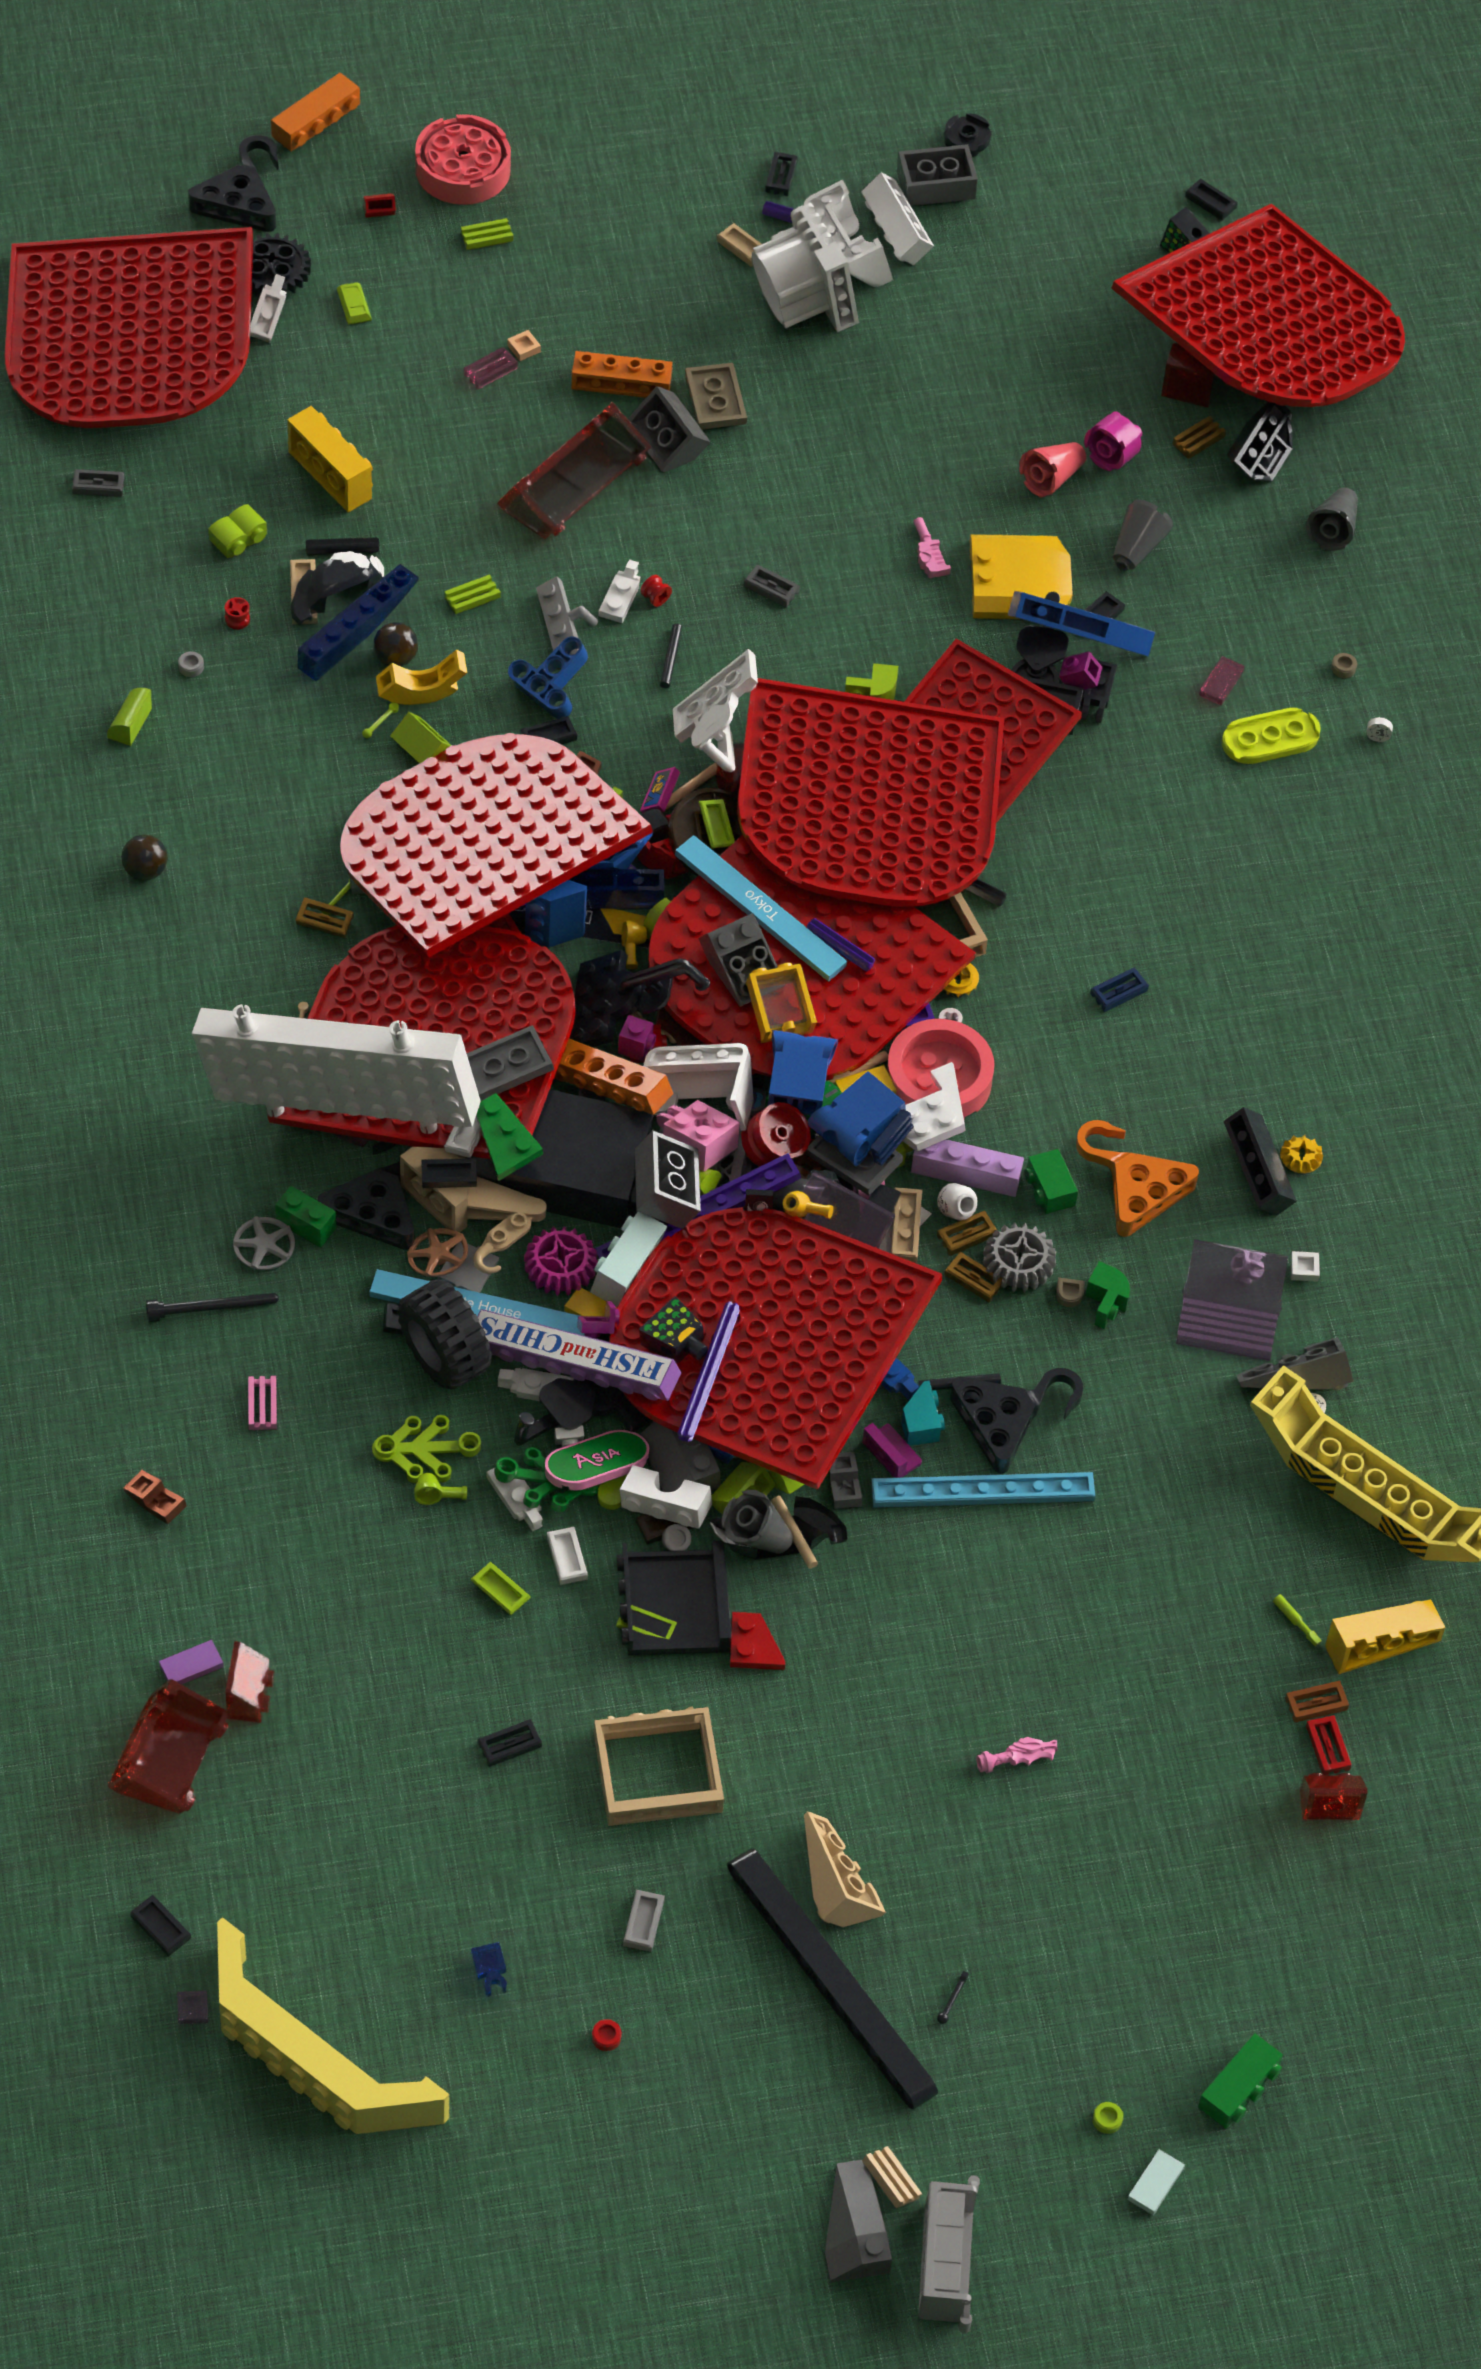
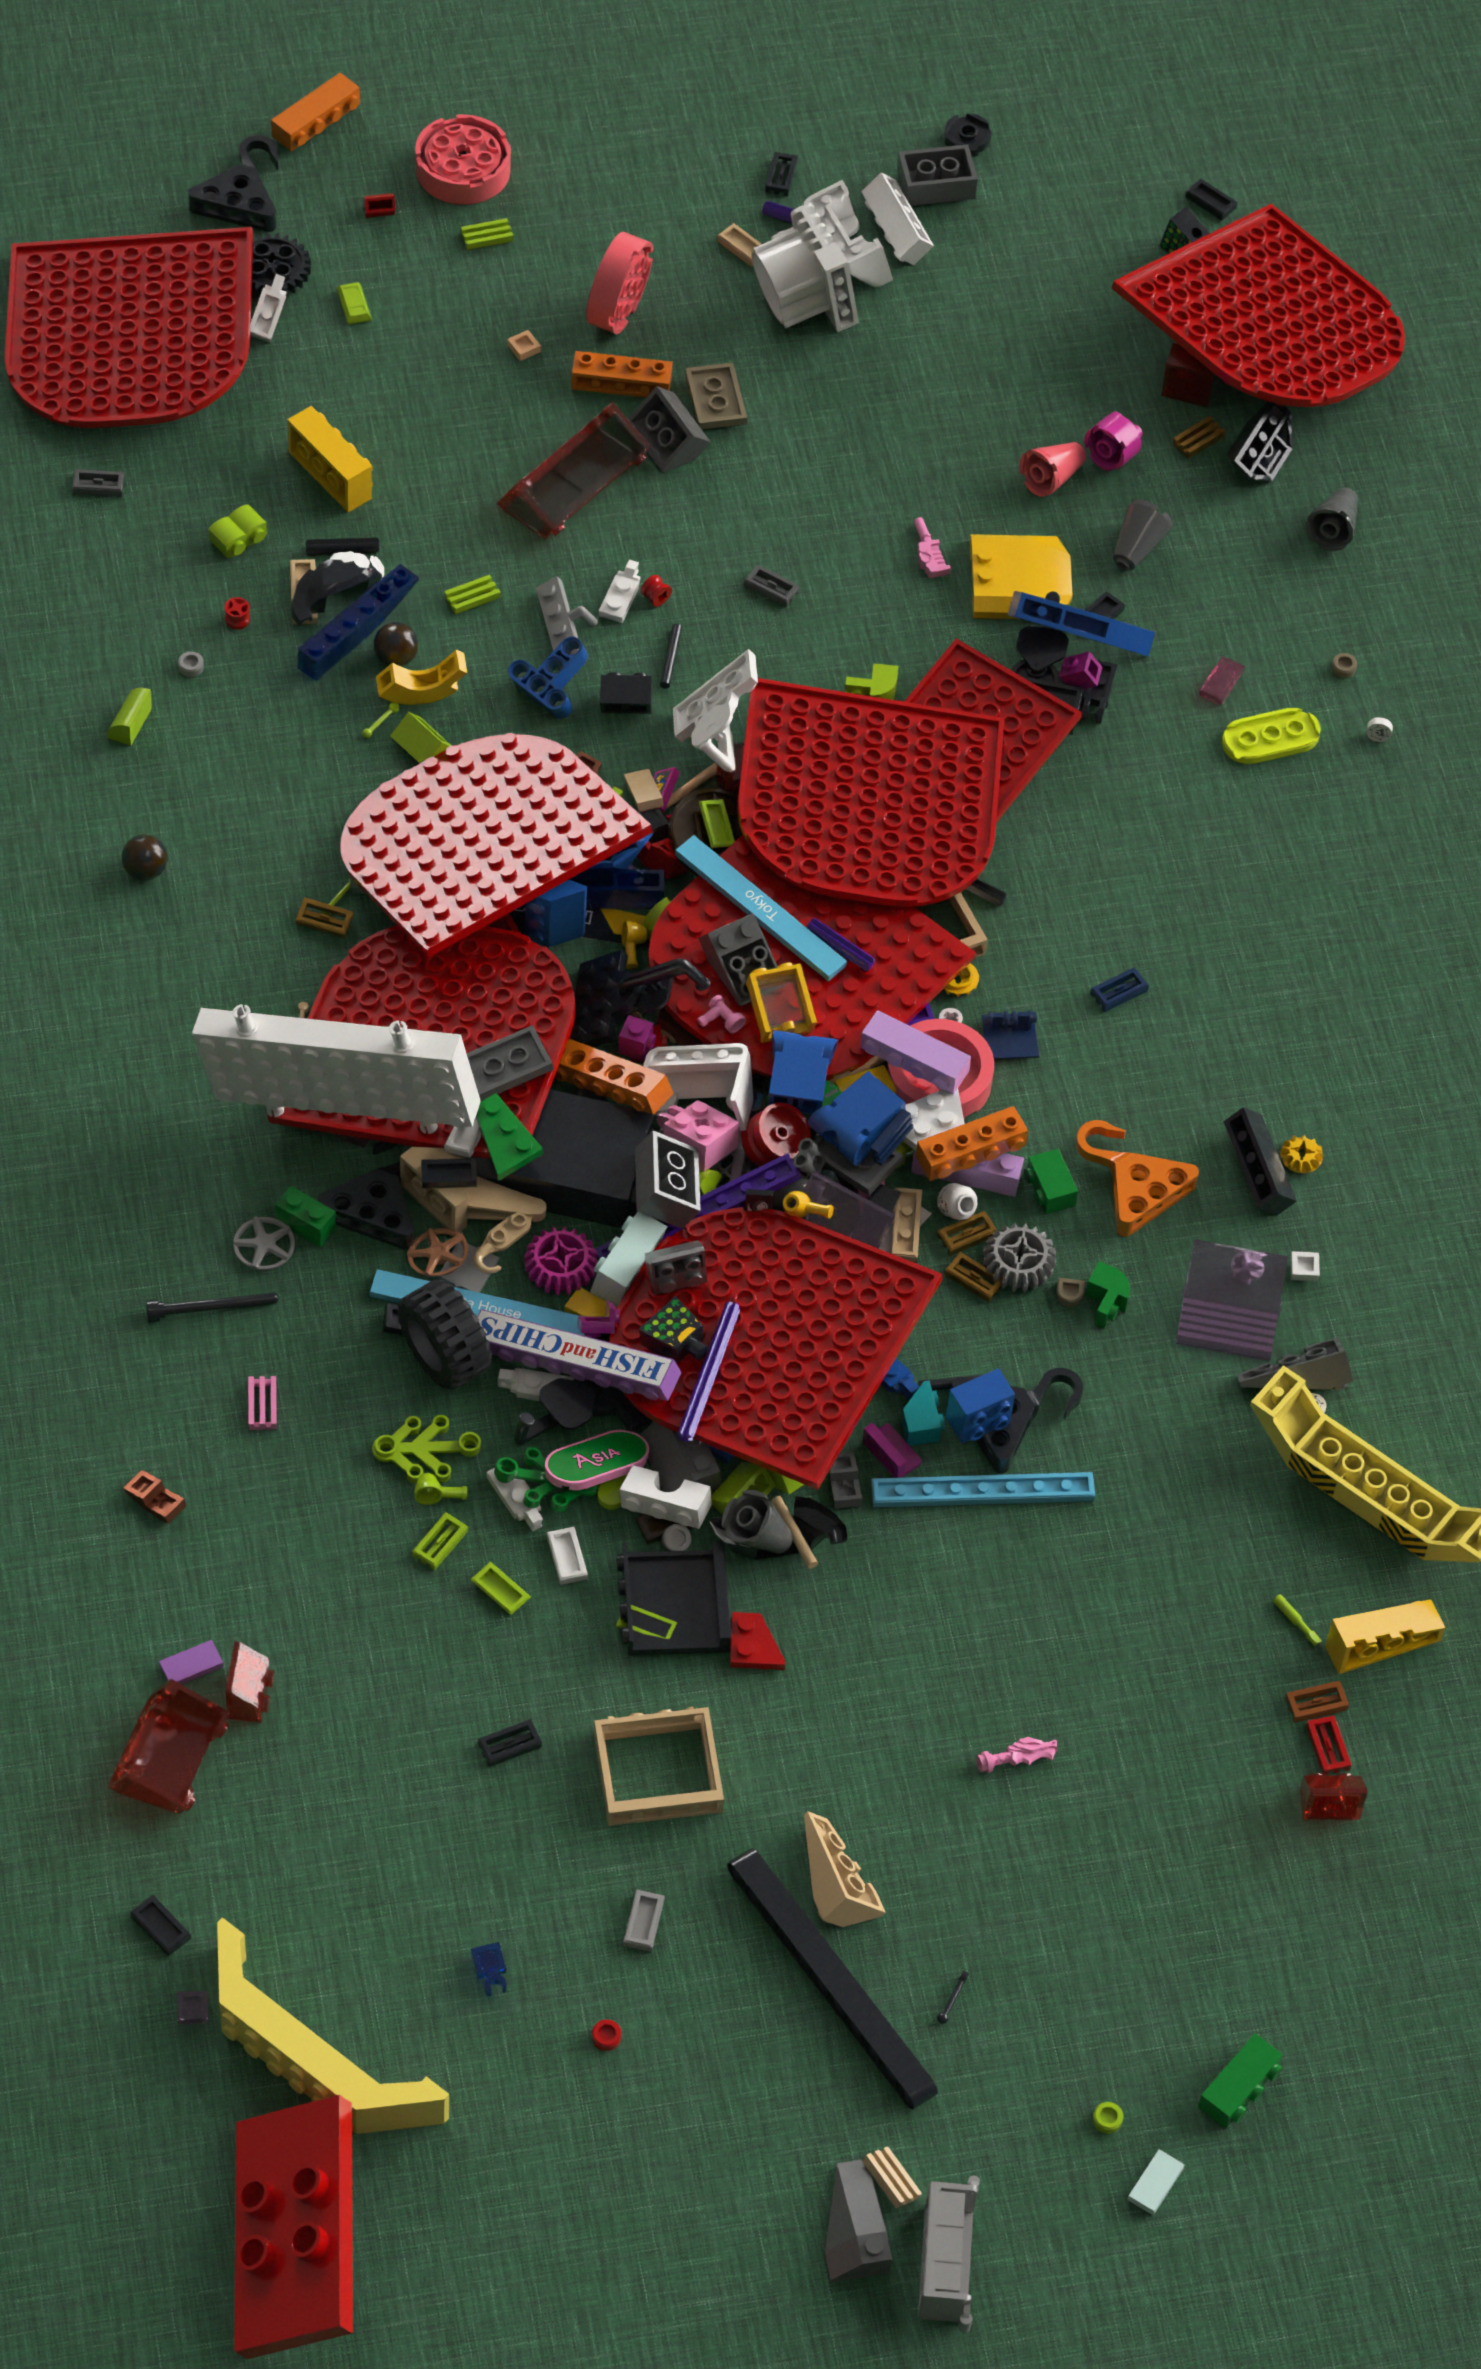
(293, 2227): none -> red plate
(426, 1558): none -> lime tile
(493, 370): clear pink tile -> none
(557, 730): black tile -> none
(568, 1437): white plate -> none
(619, 282): none -> coral brick
(626, 693): none -> black brick
(643, 790): none -> tan tile
(676, 1267): none -> flat silver slope
(734, 1021): none -> bright pink piece
(809, 1158): none -> dark grey piece
(915, 1052): none -> lavender brick
(971, 1143): none -> orange brick
(980, 1406): none -> blue brick
(1011, 1034): none -> dark blue hinge

